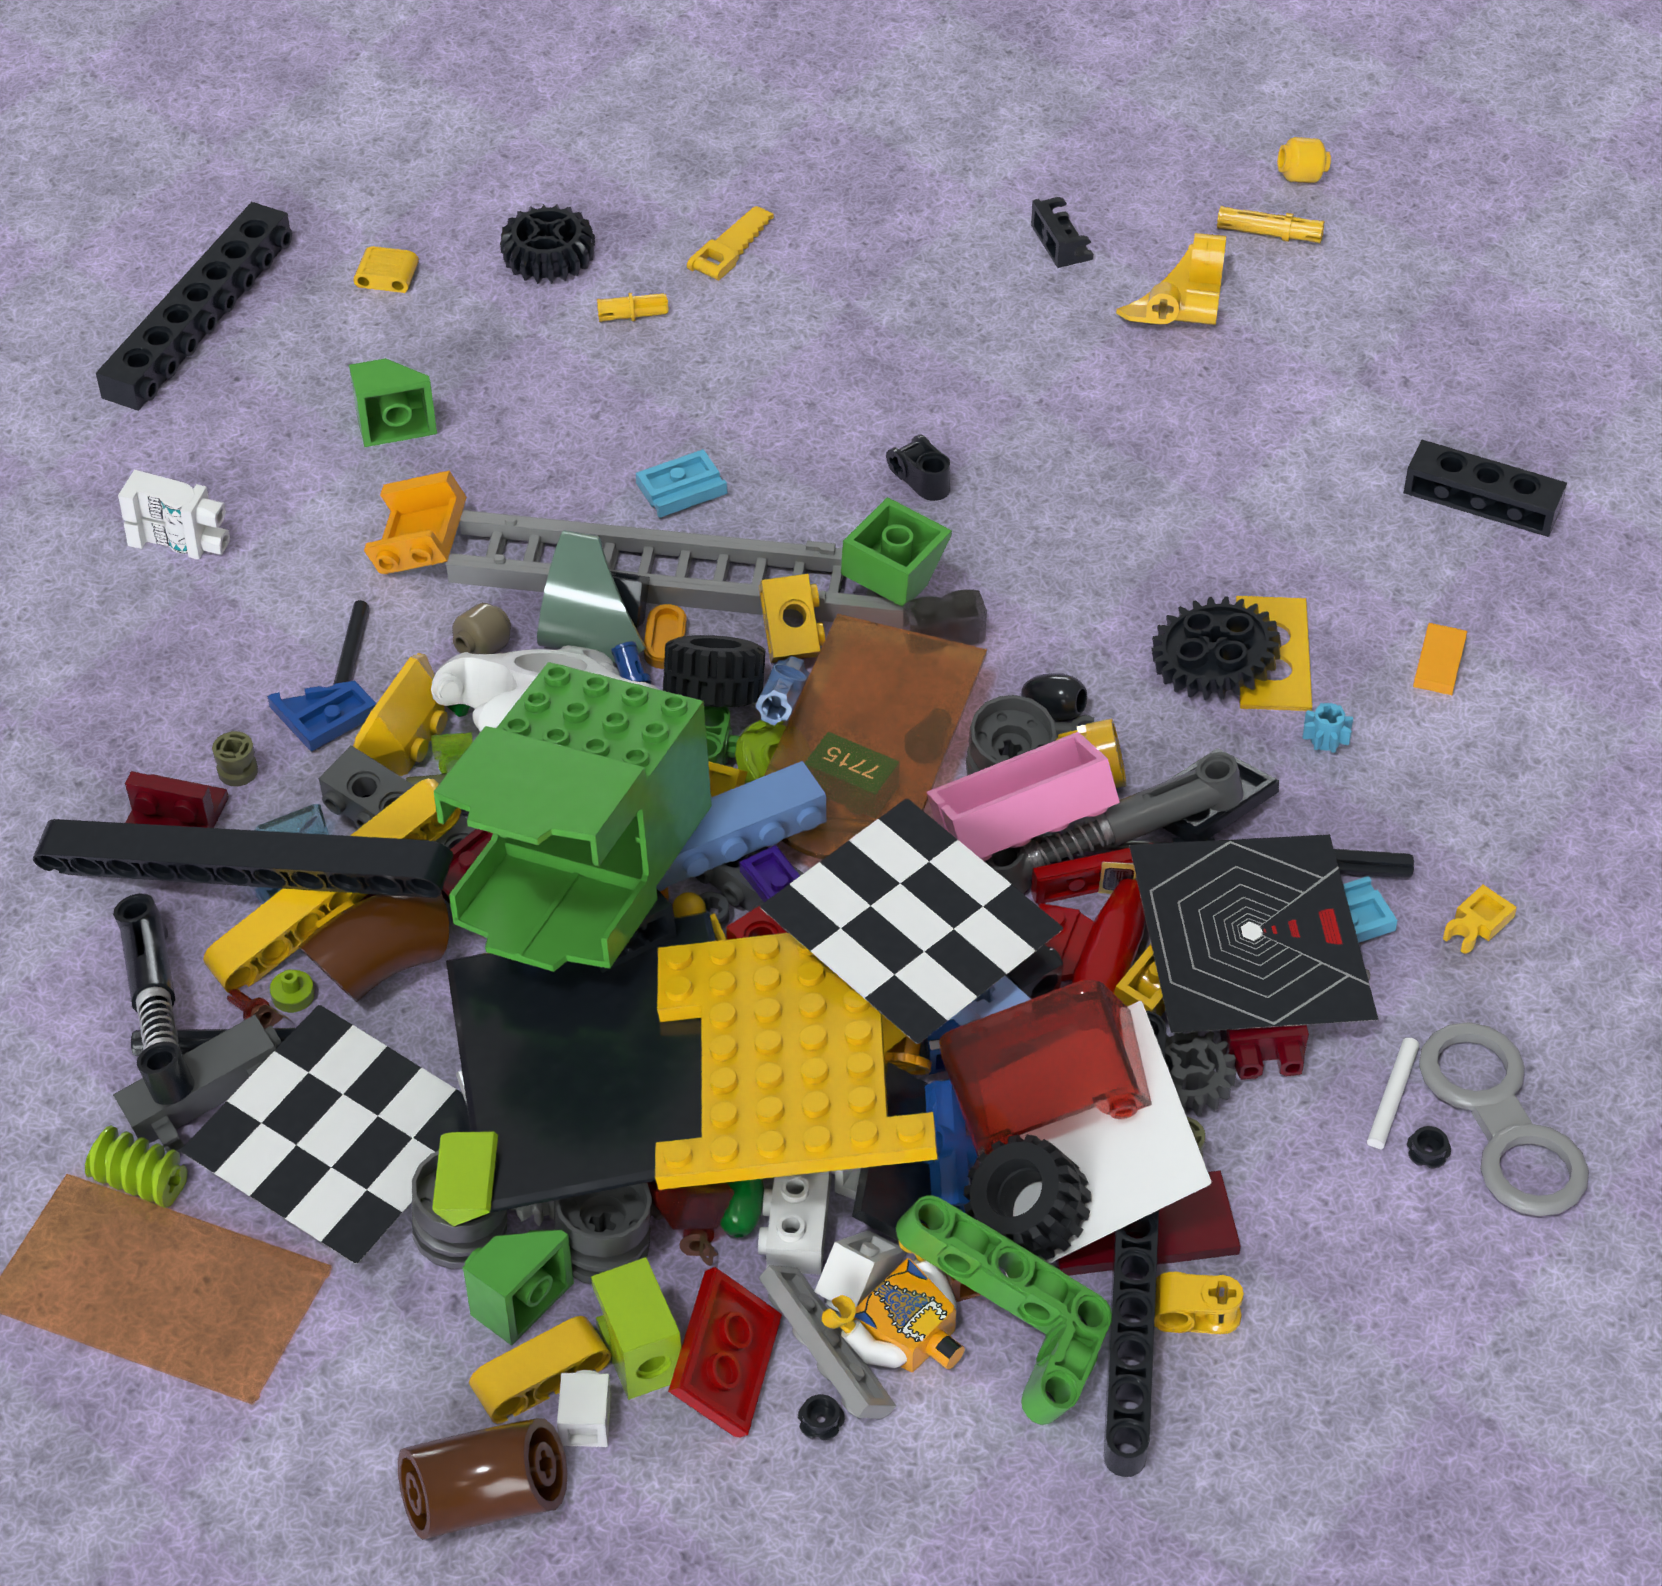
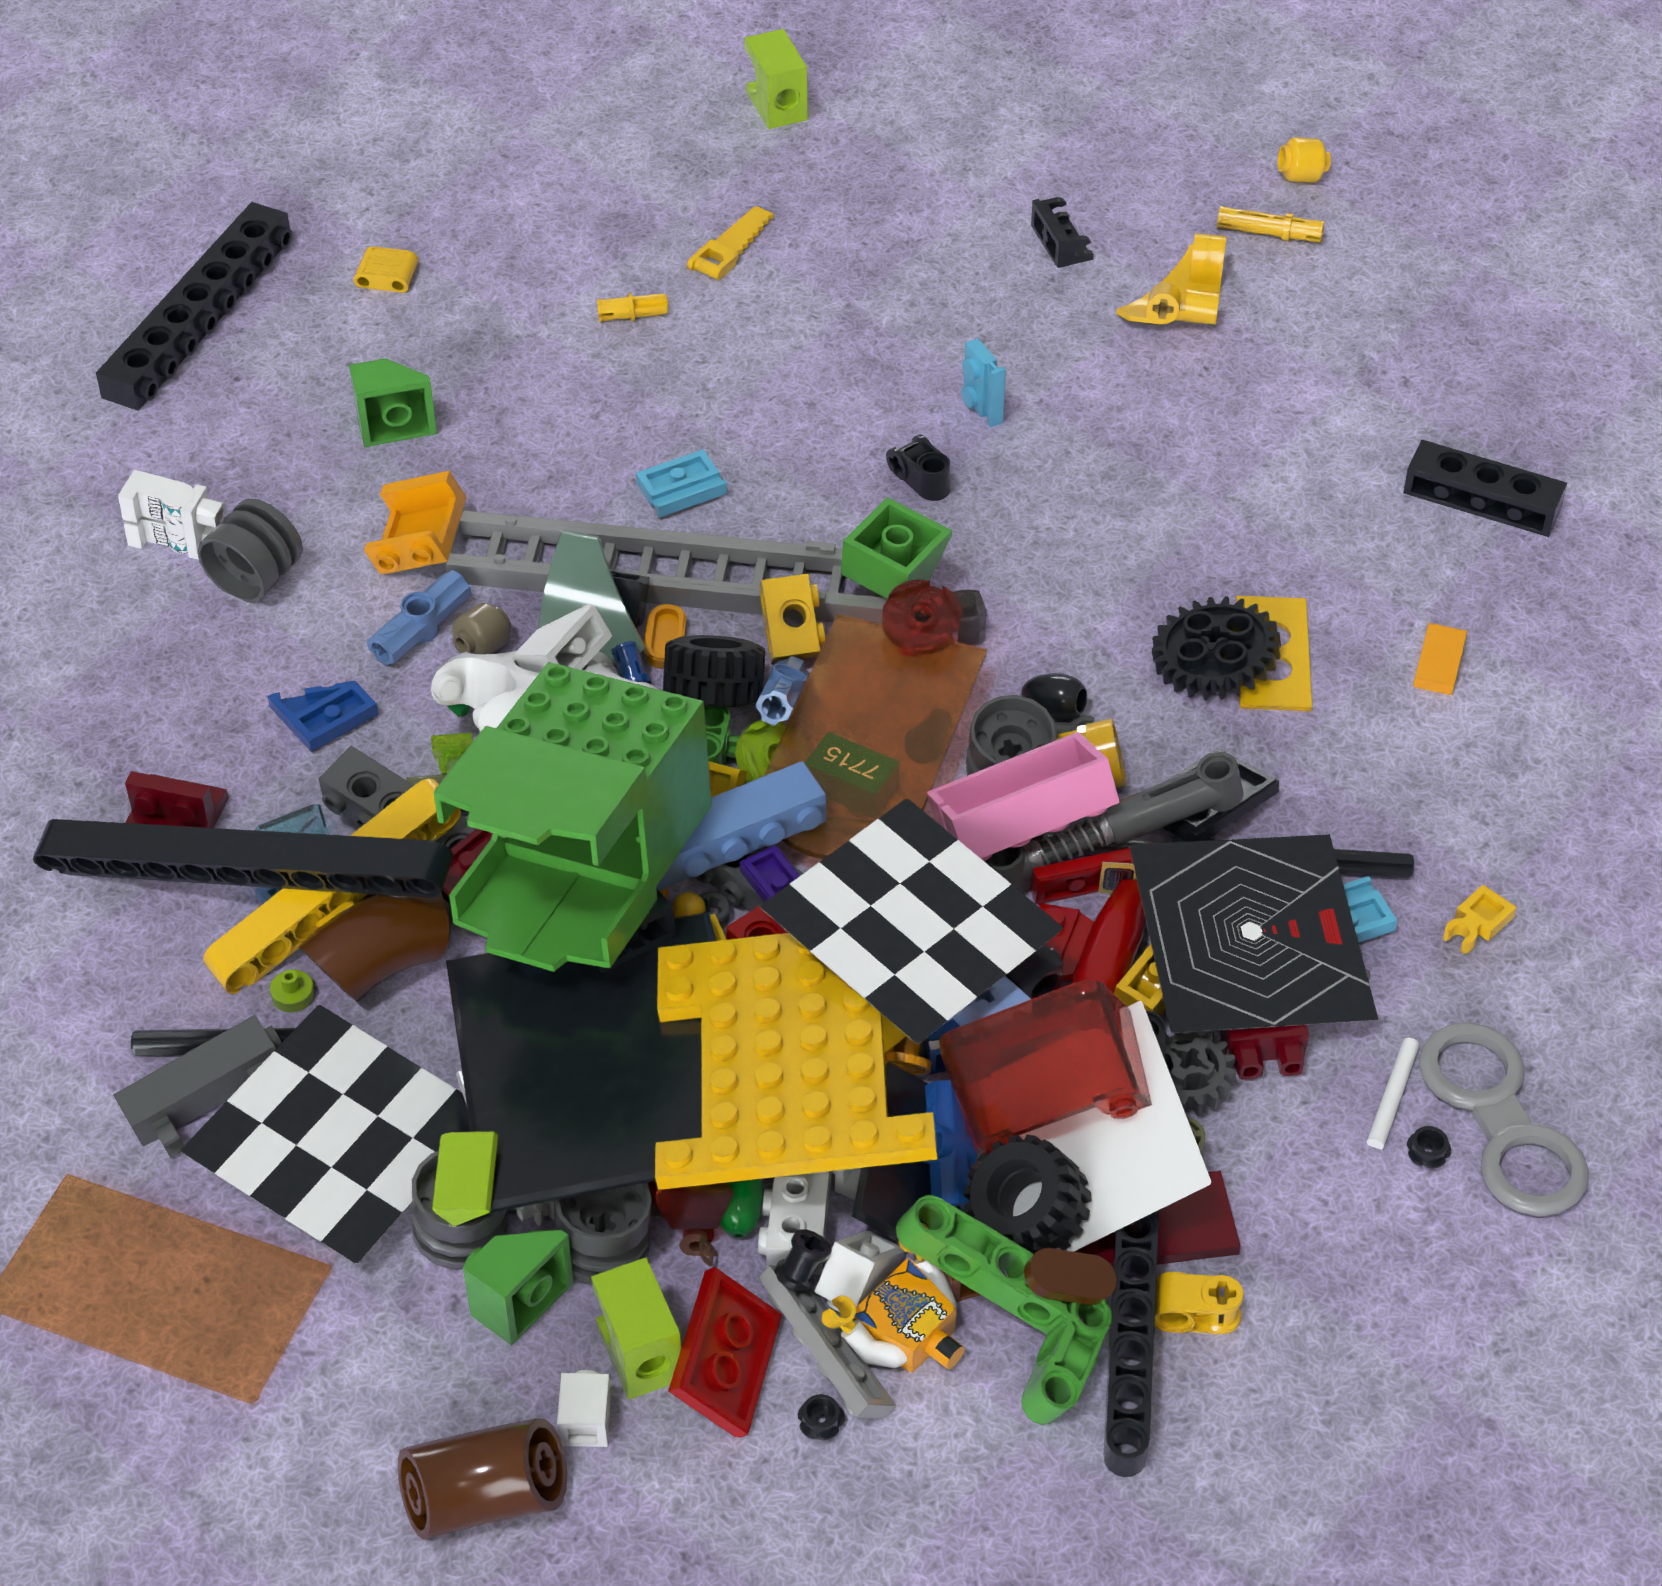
(136, 1167): lime piece -> none
(153, 998): black piece -> none
(235, 758): olive wheel -> none
(250, 550): none -> dark grey wheel
(258, 1006): piece -> none
(351, 642): black bar -> none
(403, 719): yellow wedge -> none
(419, 617): none -> medium blue piece
(534, 1368): yellow beam -> none
(547, 243): black gear -> none
(566, 641): none -> white slope
(780, 79): none -> lime piece
(802, 1260): none -> black bush
(915, 636): none -> clear red plate
(983, 382): none -> medium azure plate
(1070, 1276): none -> reddish brown tile
(1327, 727): medium azure gear -> none

